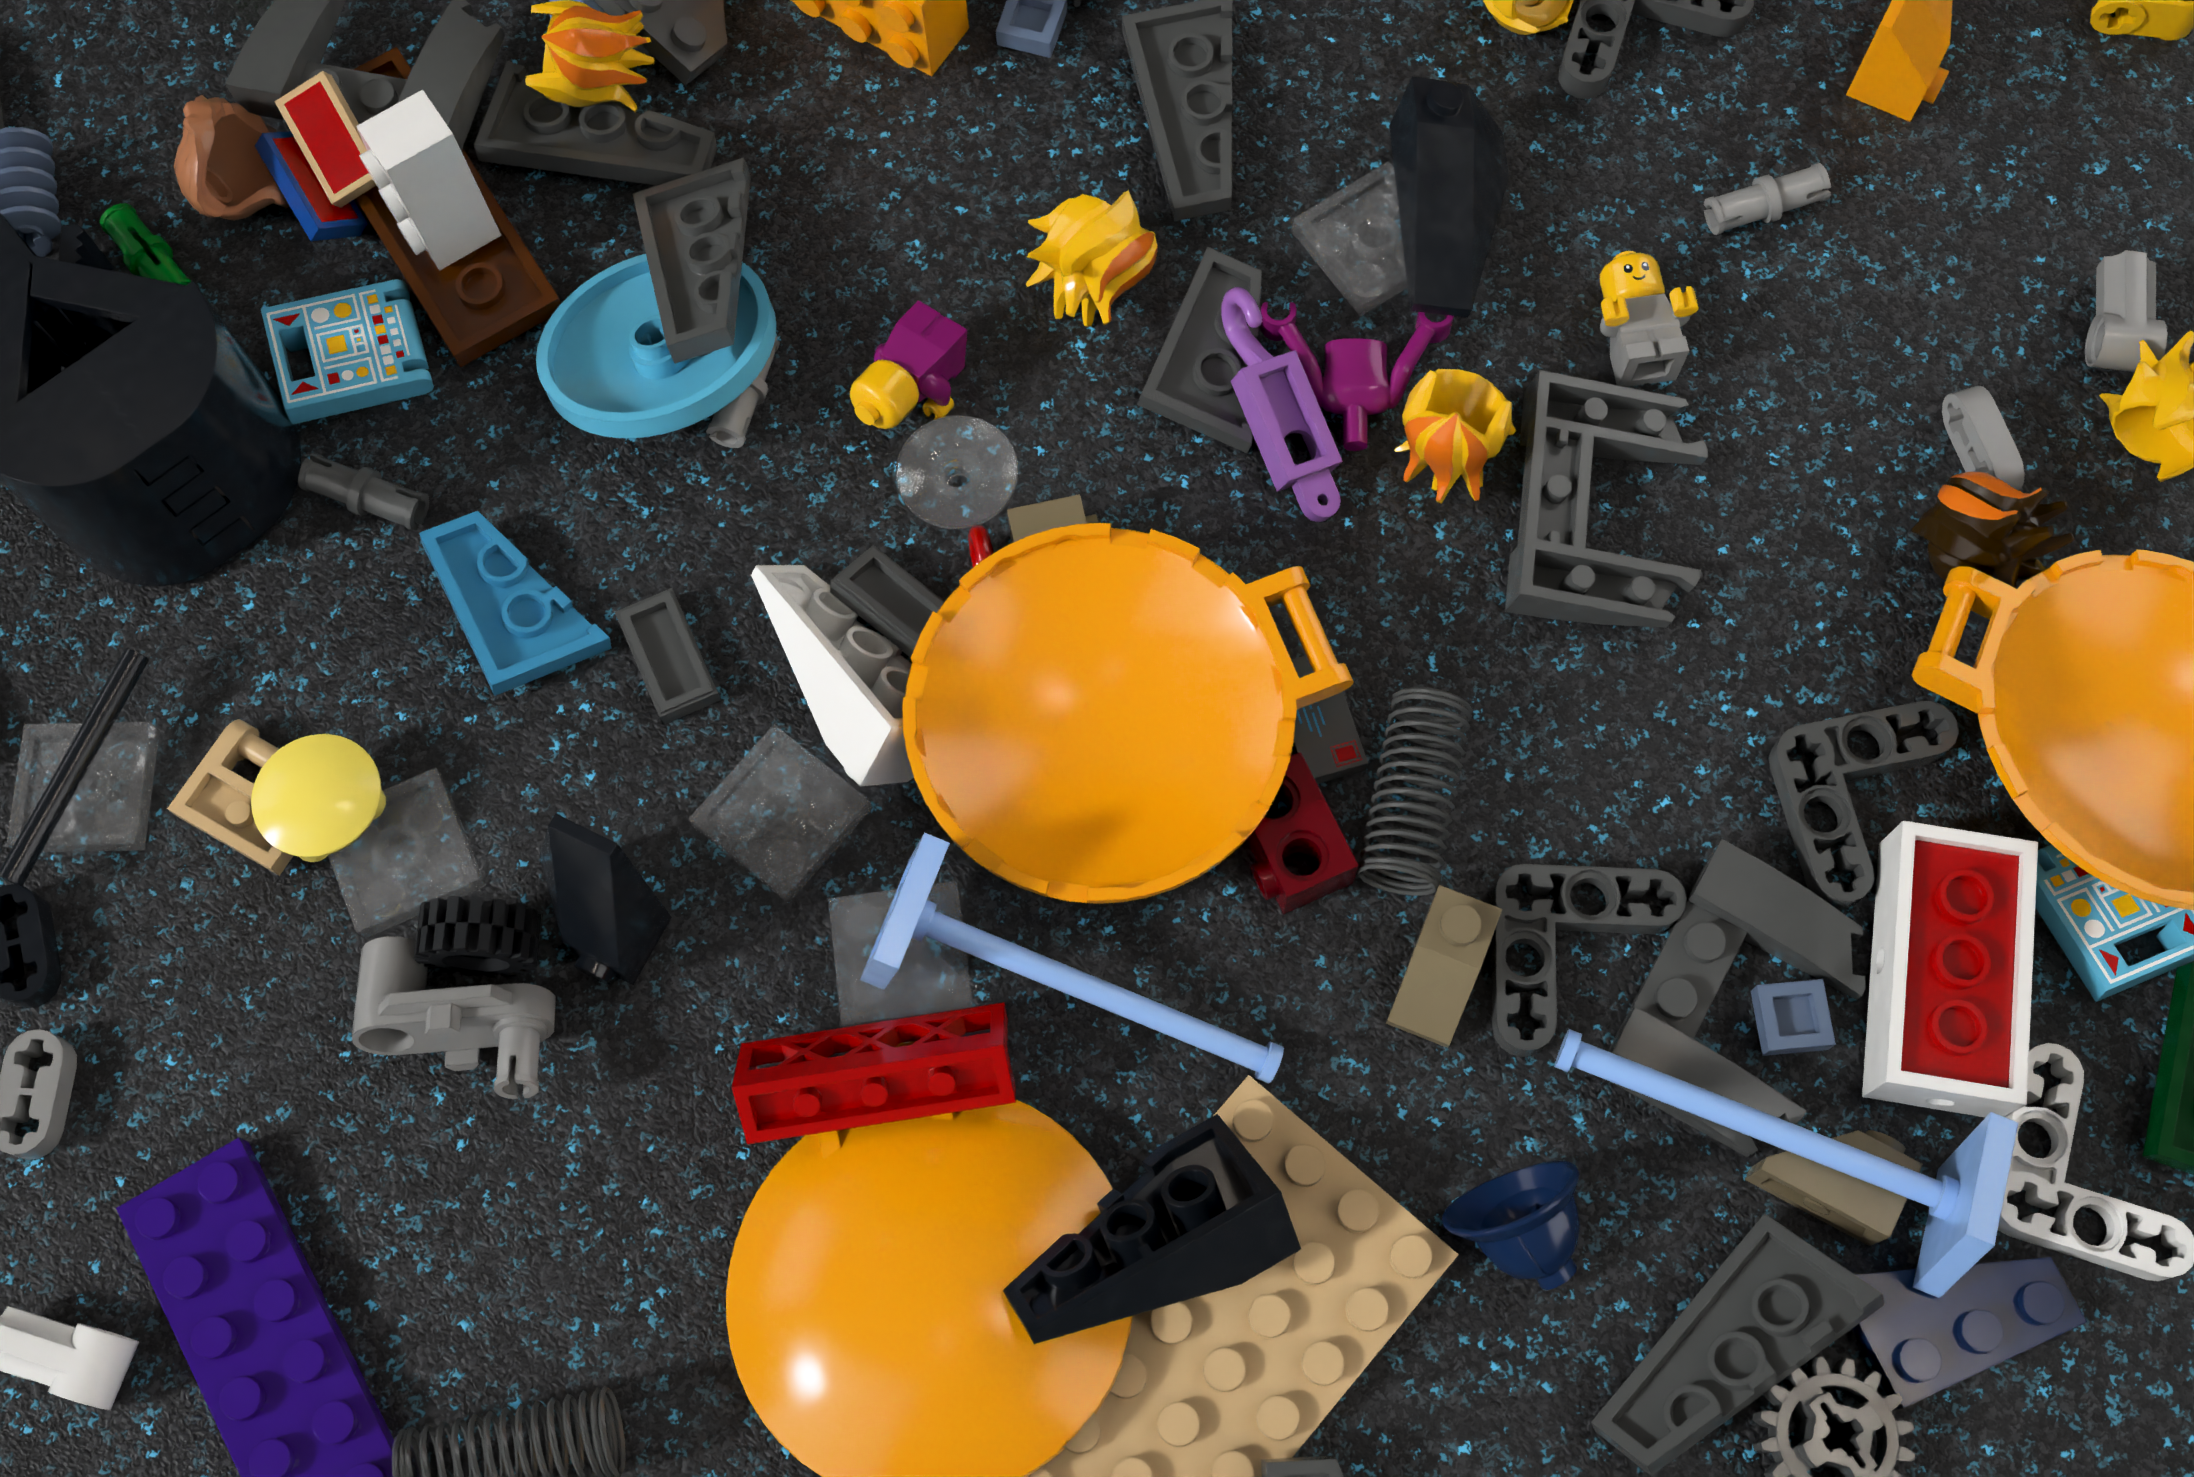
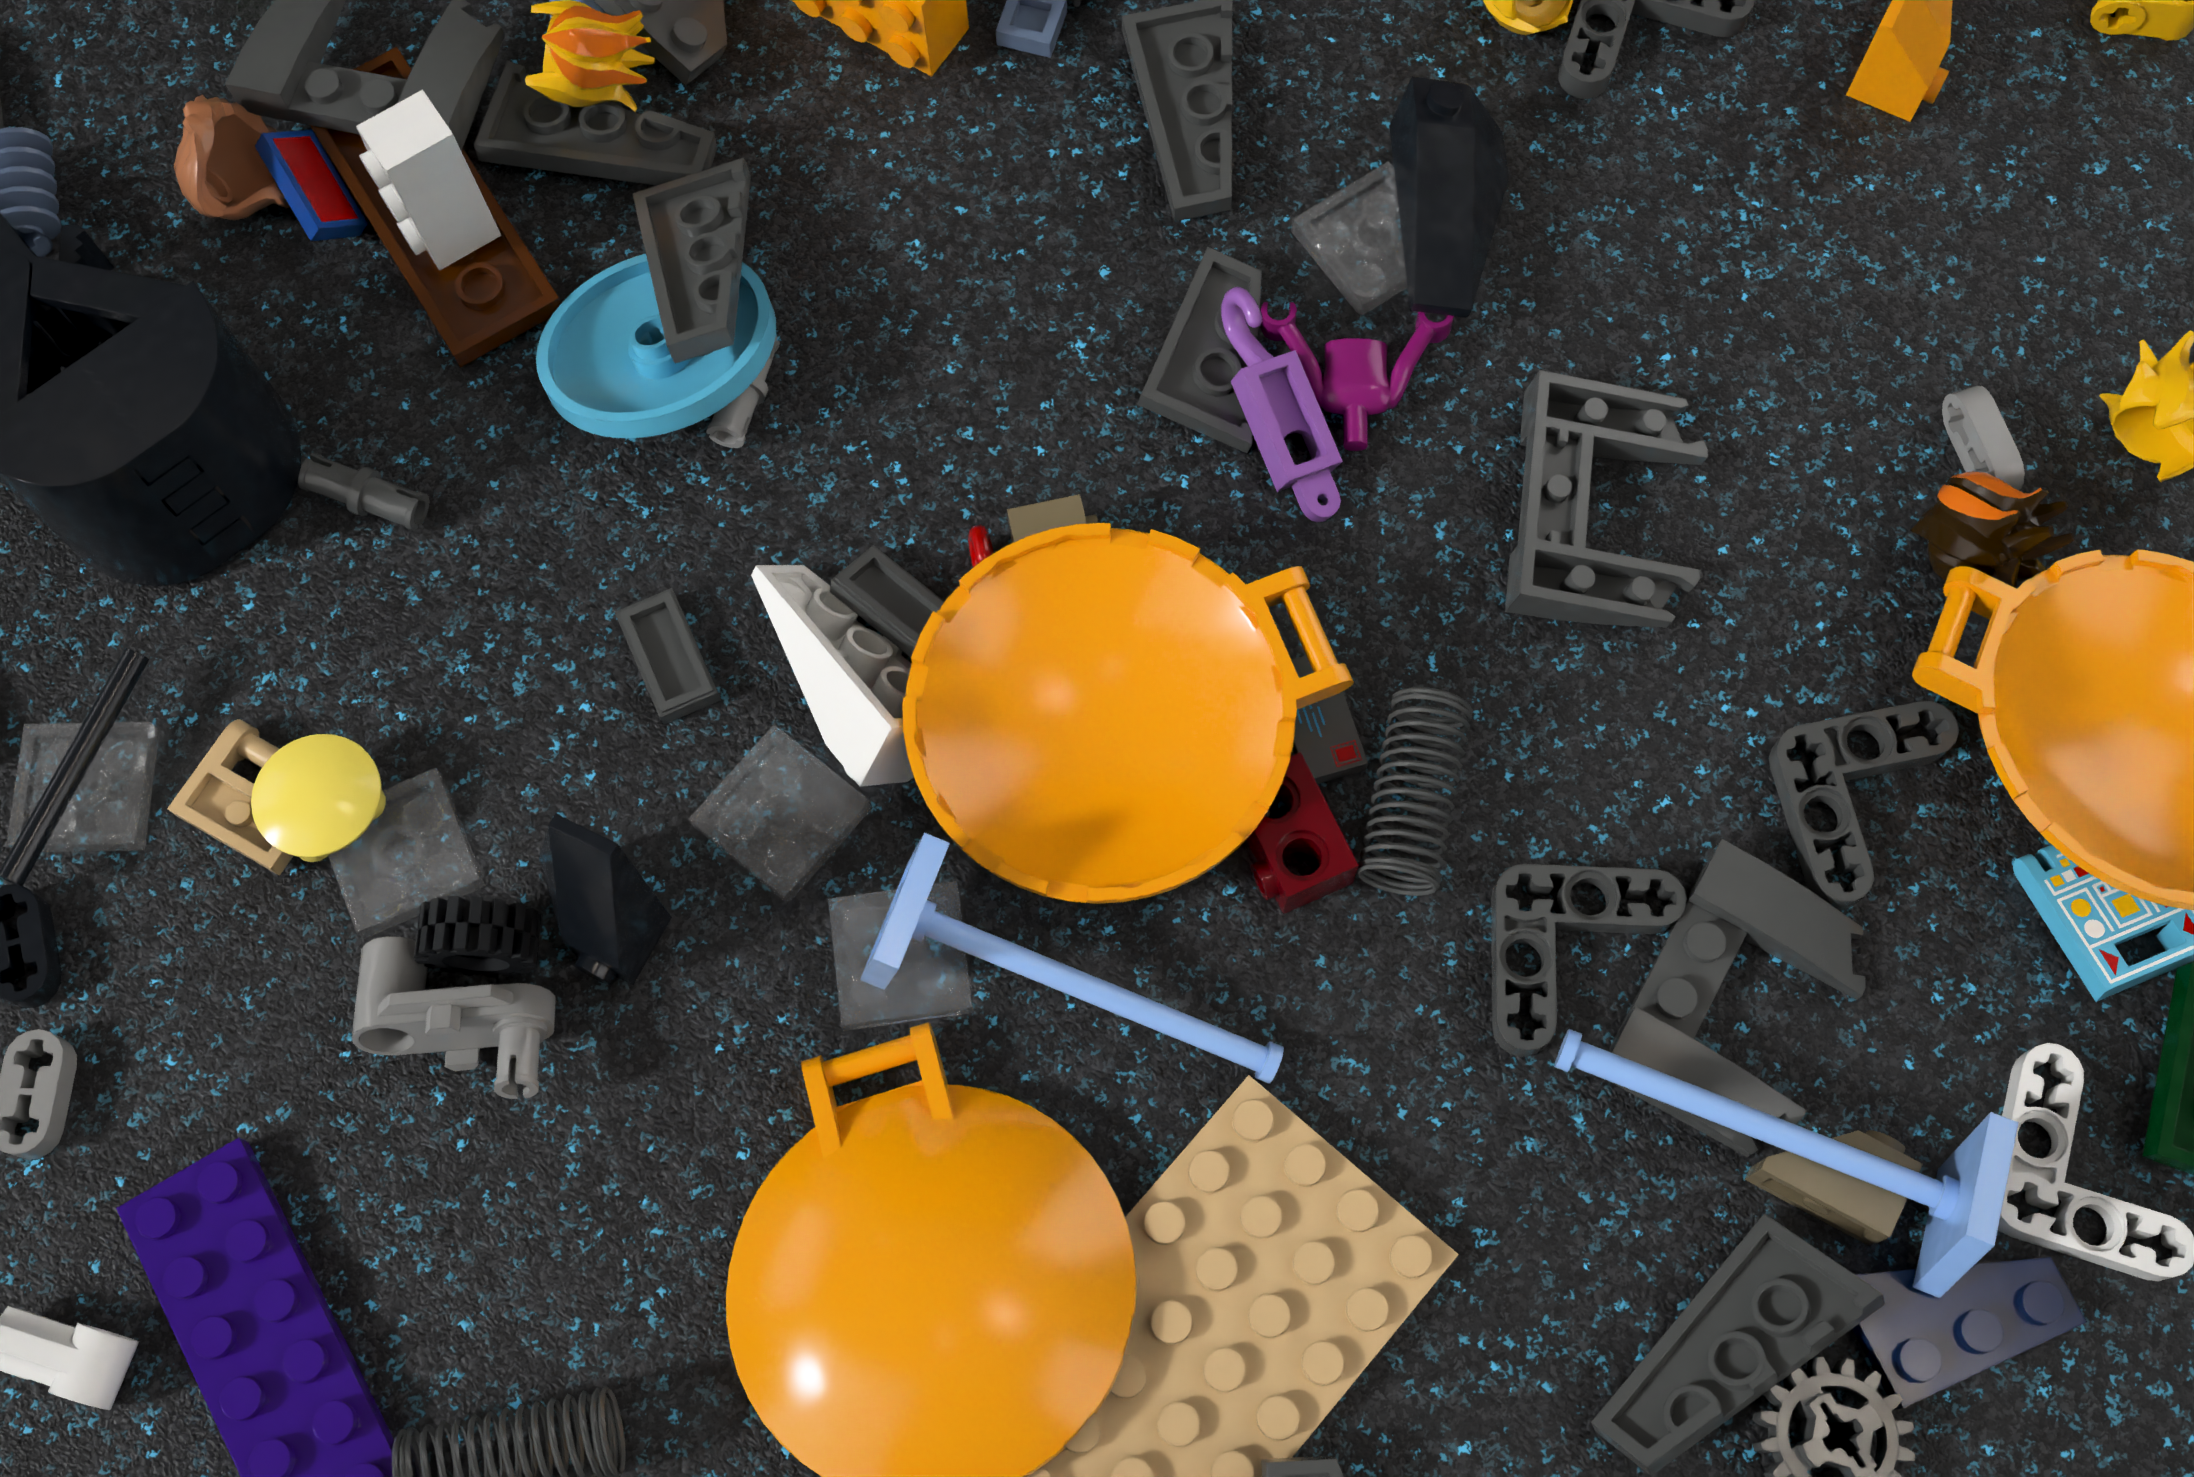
(143, 252): green pin -> none
(327, 137): red tile -> none
(357, 349): medium azure container -> none
(505, 607): dark azure wing -> none
(875, 1078): red fence -> none
(909, 367): piece -> none
(950, 449): clear dish -> none
(1092, 254): yellow hair -> none
(1180, 1231): black wedge -> none
(1444, 966): dark tan slope -> none
(1454, 426): yellow hair -> none
(1523, 1221): dark blue hat -> none
(1642, 322): light grey piece -> none
(1767, 198): light grey pin -> none
(1792, 1017): sand blue plate -> none
(1951, 970): brick -> none
(2124, 313): light grey piece -> none

